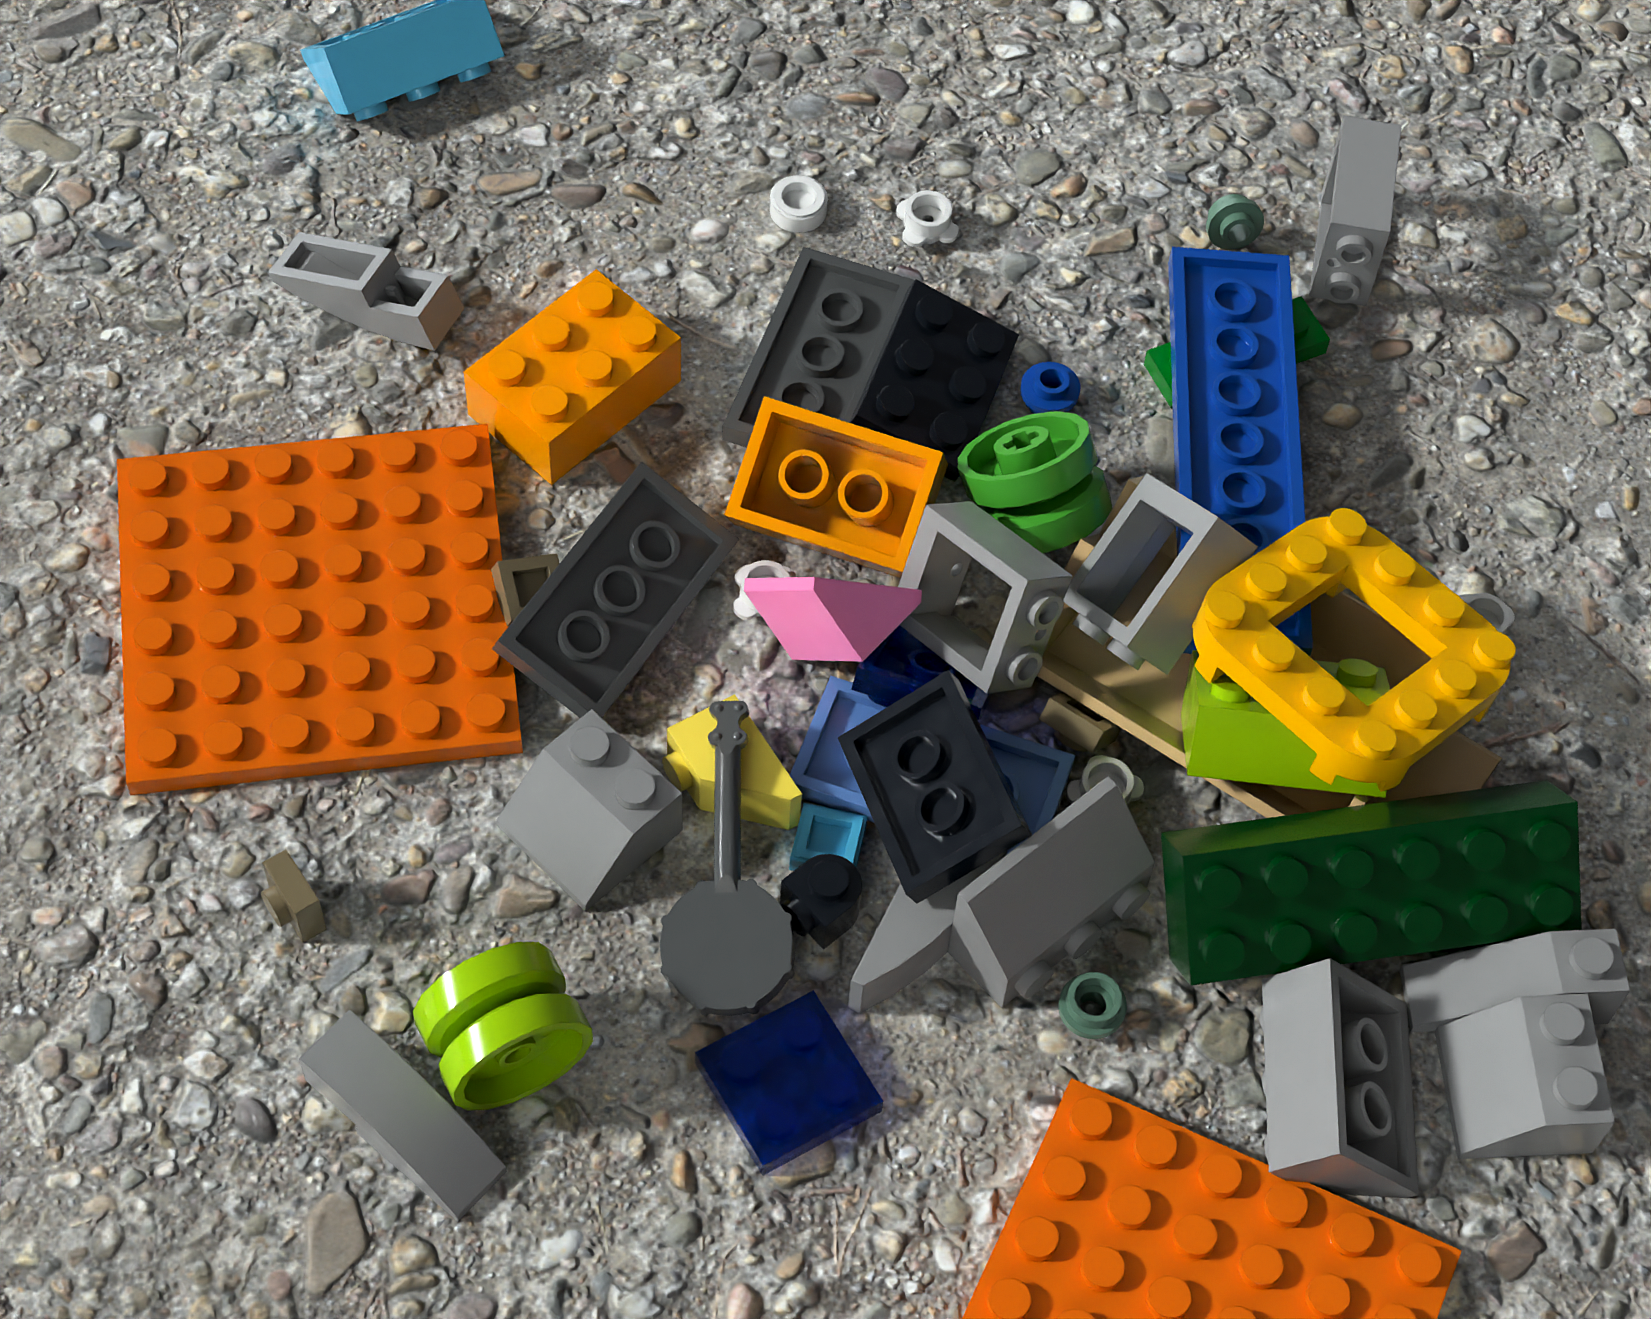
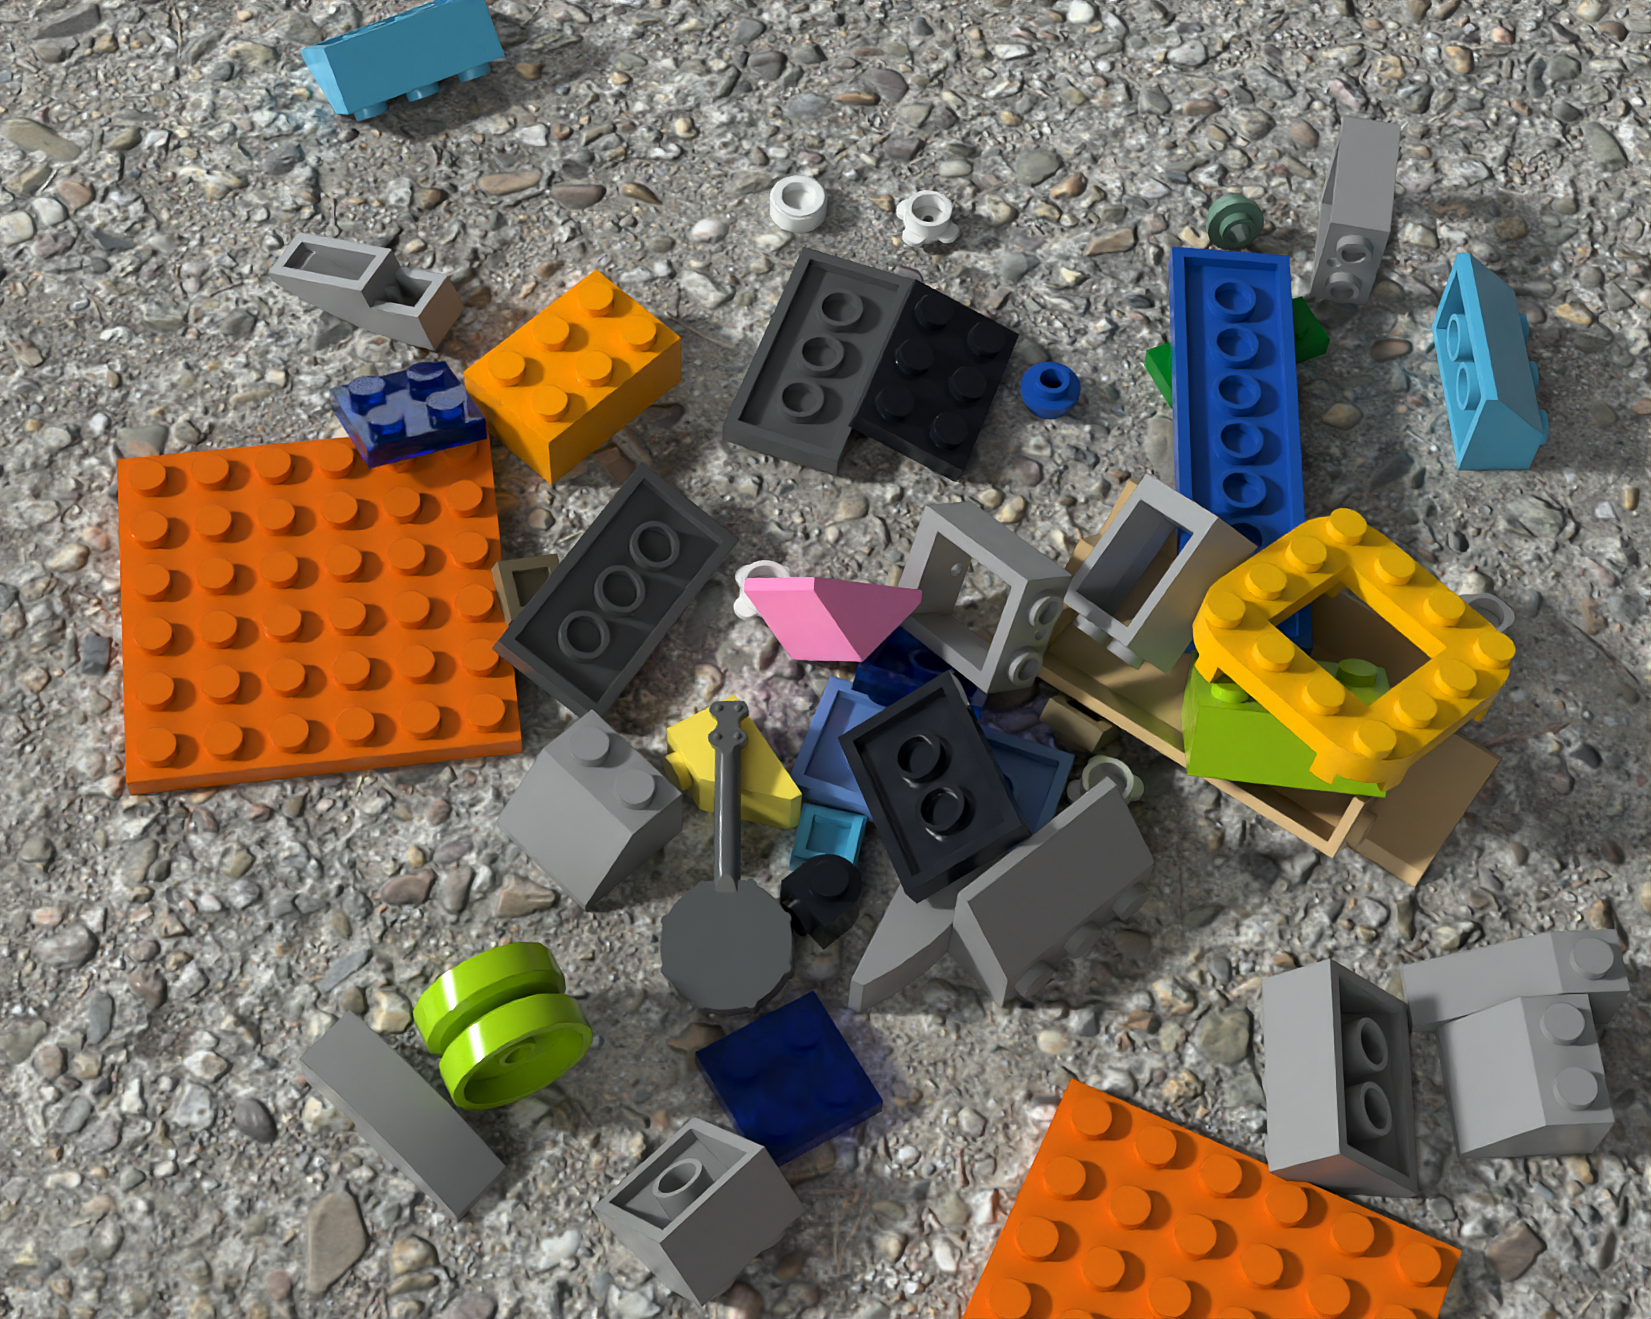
(291, 897): dark tan plate -> none
(407, 413): none -> clear blue plate
(701, 1209): none -> light grey slope
(834, 486): light orange brick -> none
(1038, 478): bright green wheel -> none
(1095, 988): sand green plate -> none
(1371, 881): dark green brick -> none
(1487, 371): none -> medium azure slope

